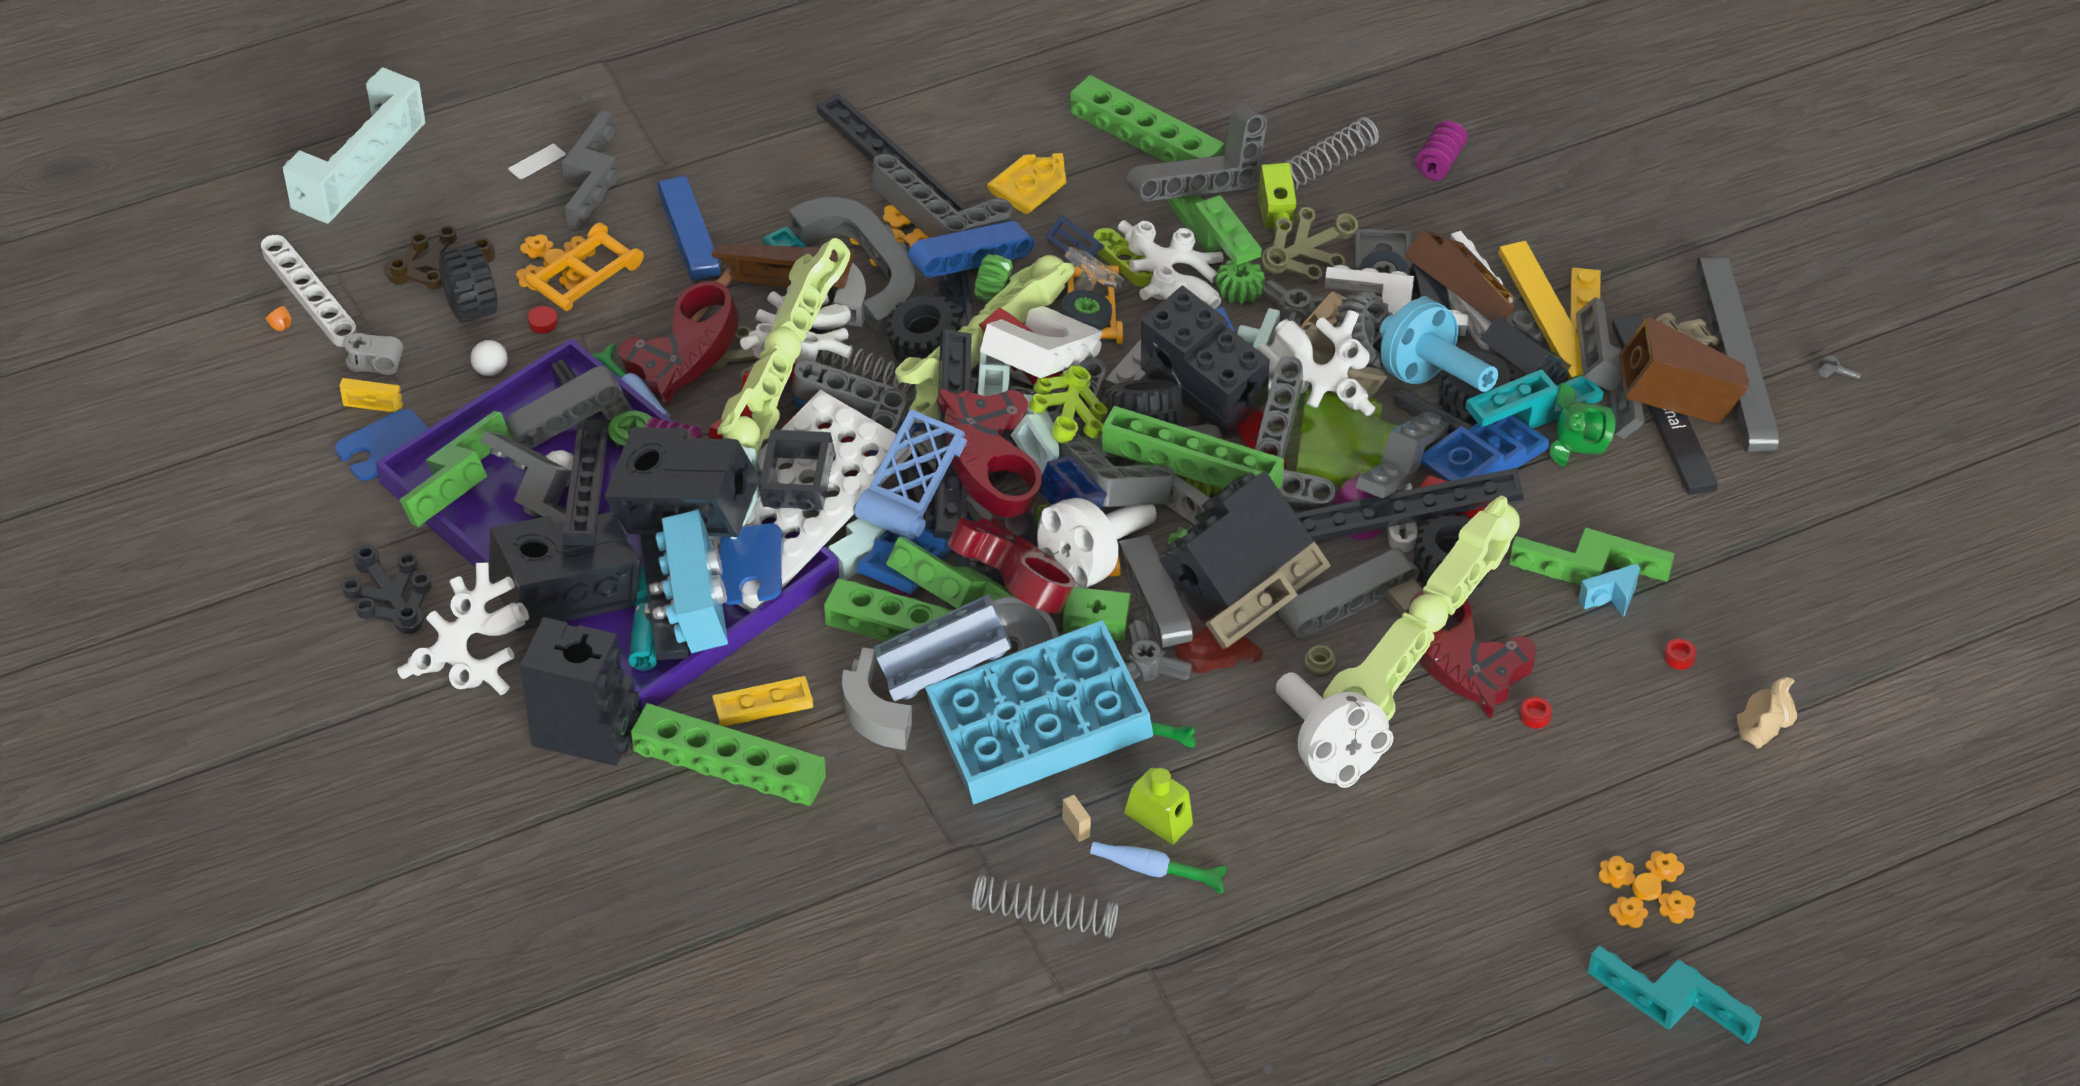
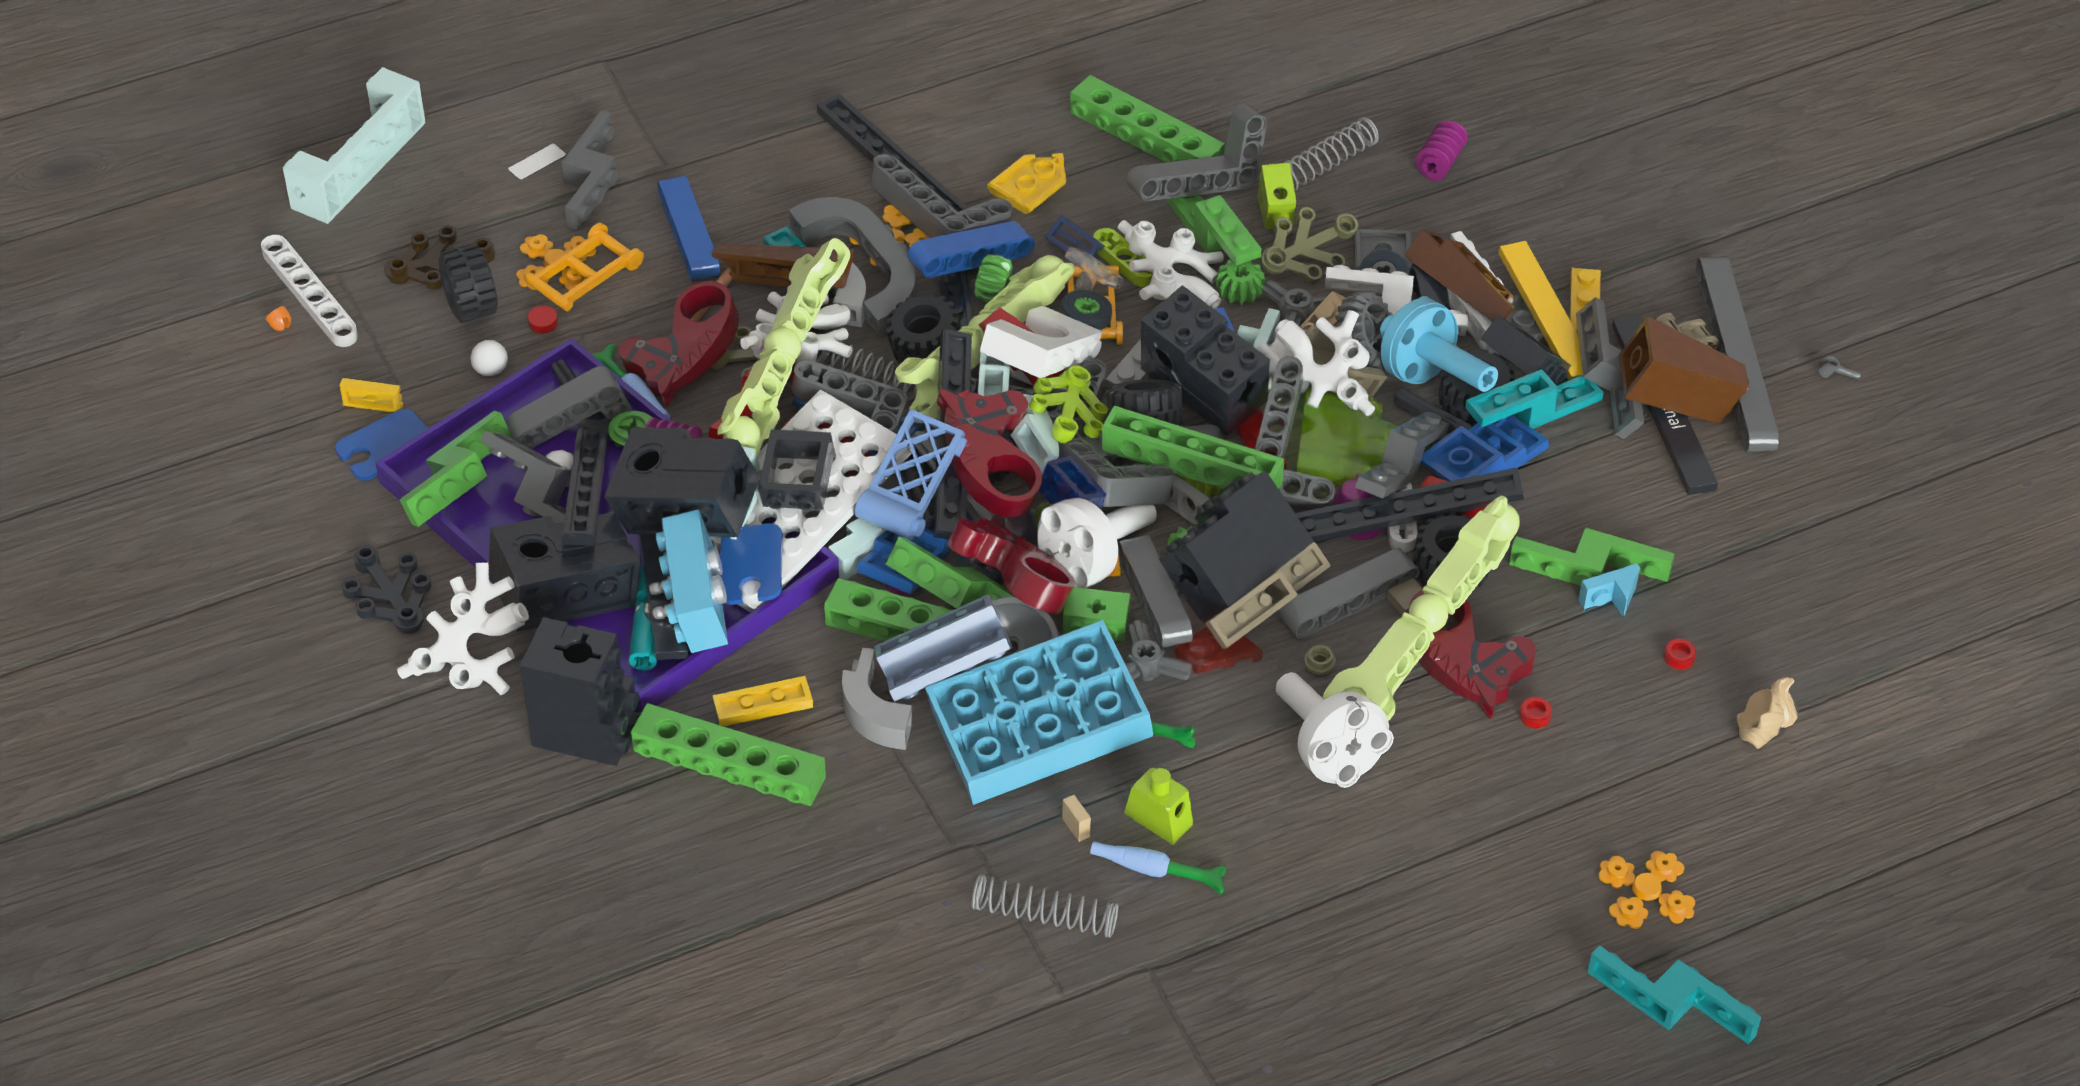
(374, 354): light grey piece -> none
(1580, 427): green piece -> none

